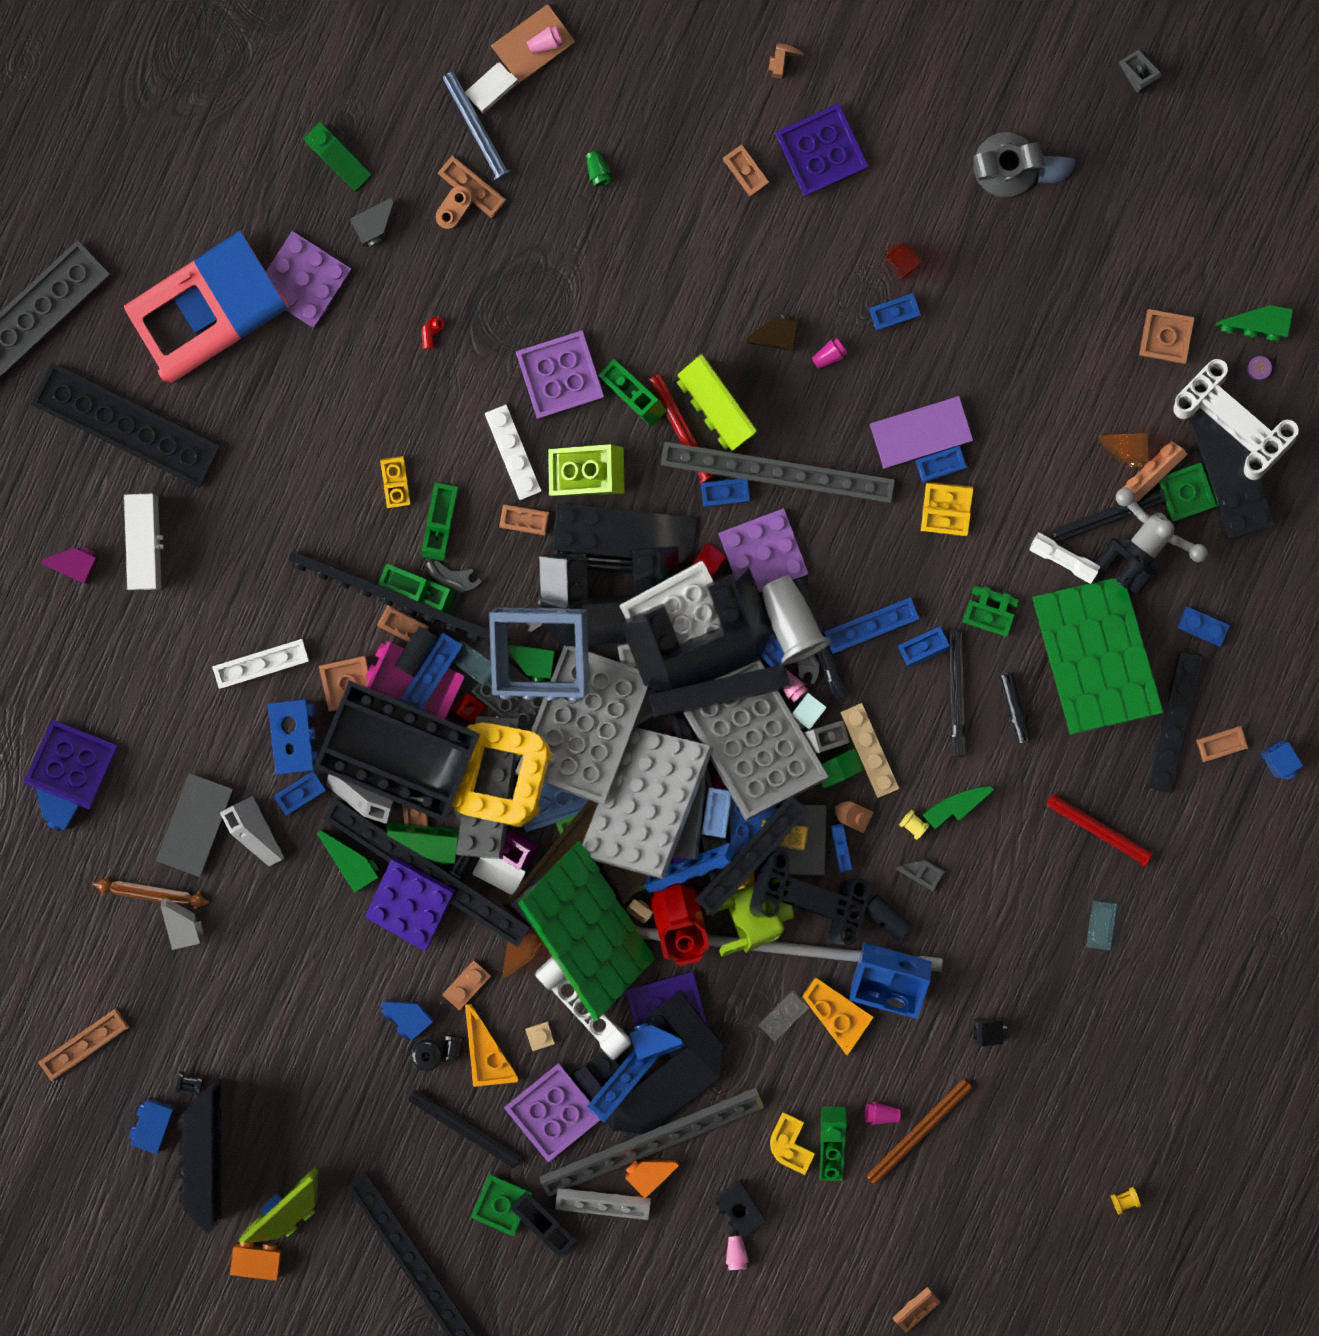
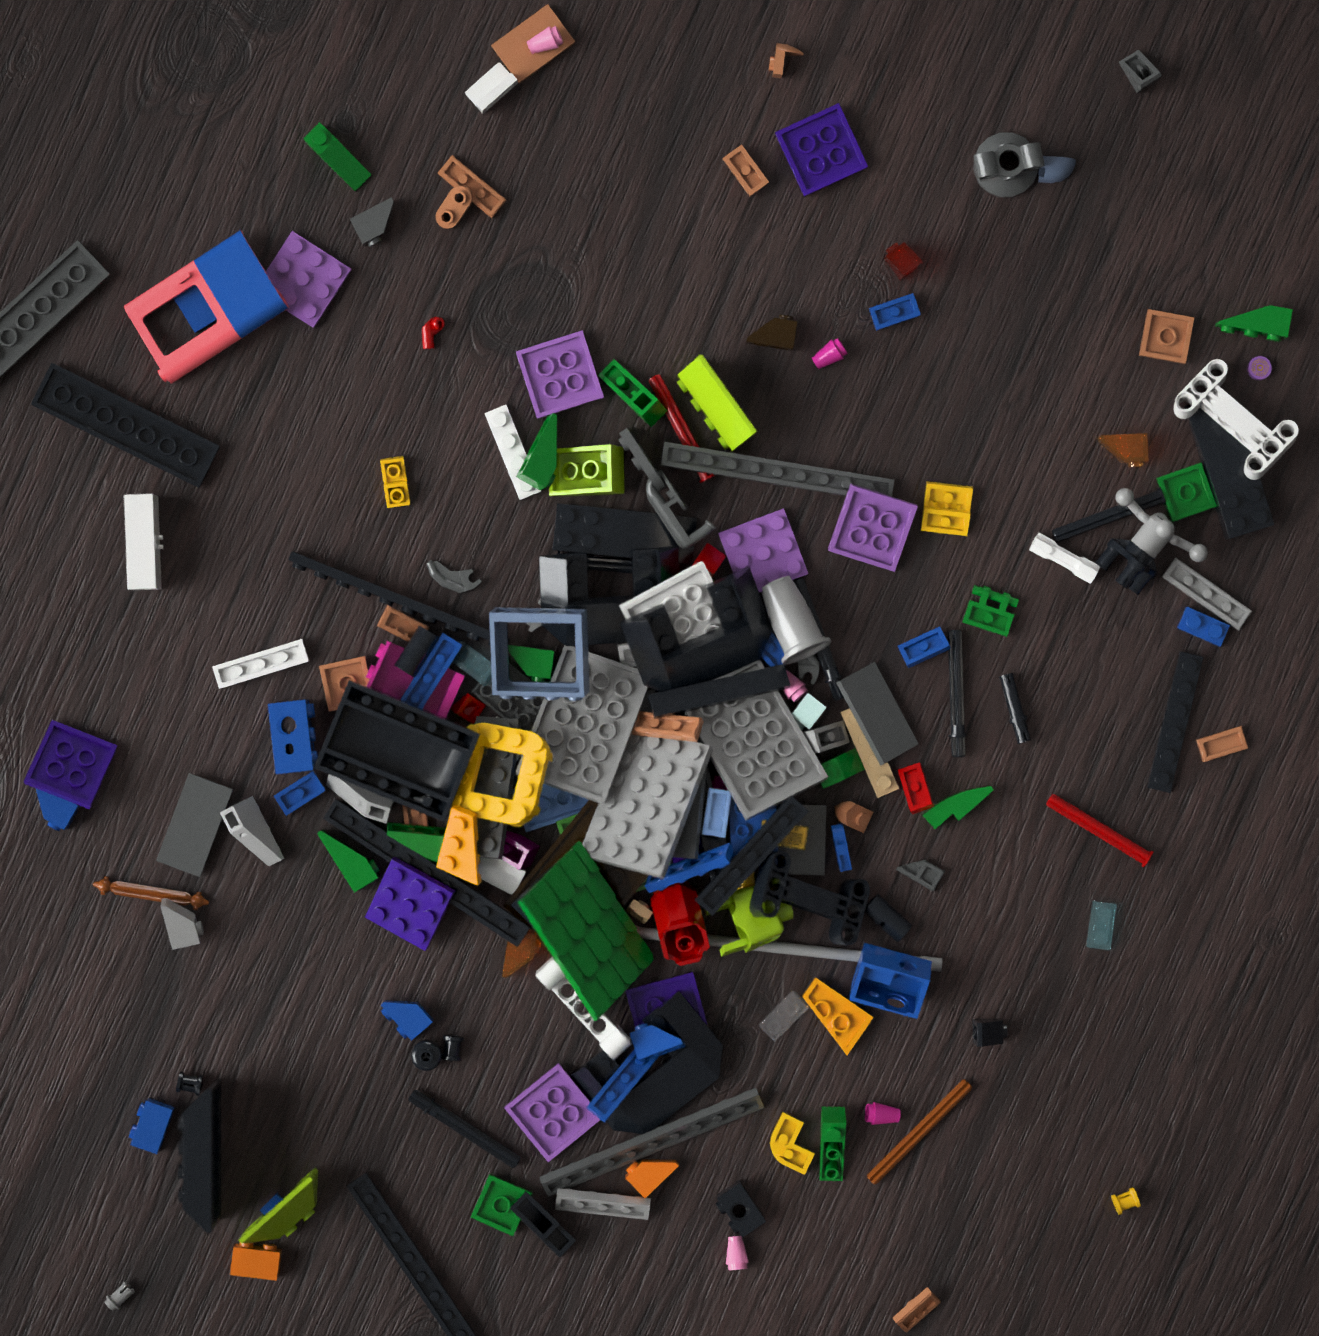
(73, 563): magenta slope -> none
(83, 1044): nougat tile -> none
(119, 1296): none -> light grey pin
(416, 588): green slope -> none
(439, 522): green slope -> none
(459, 846): none -> light orange wing
(466, 985): nougat plate -> none
(476, 126): sand blue axle -> none
(487, 1059): light orange wing -> none
(524, 520): nougat plate -> none
(540, 1036): tan plate -> none
(542, 457): none -> green slope
(598, 170): green cone -> none
(654, 485): none -> dark grey plate
(668, 727): none -> nougat tile
(725, 492): blue plate -> none
(871, 625): blue plate -> none
(872, 527): none -> medium lavender plate
(877, 713): none -> dark grey tile
(914, 824): light yellow bush -> none
(915, 788): none -> red plate
(921, 432): medium lavender tile -> none
(941, 464): blue plate -> none
(1096, 655): green piece -> none
(1155, 470): nougat plate -> none
(1206, 593): none -> light grey tile
(1282, 760): blue brick -> none

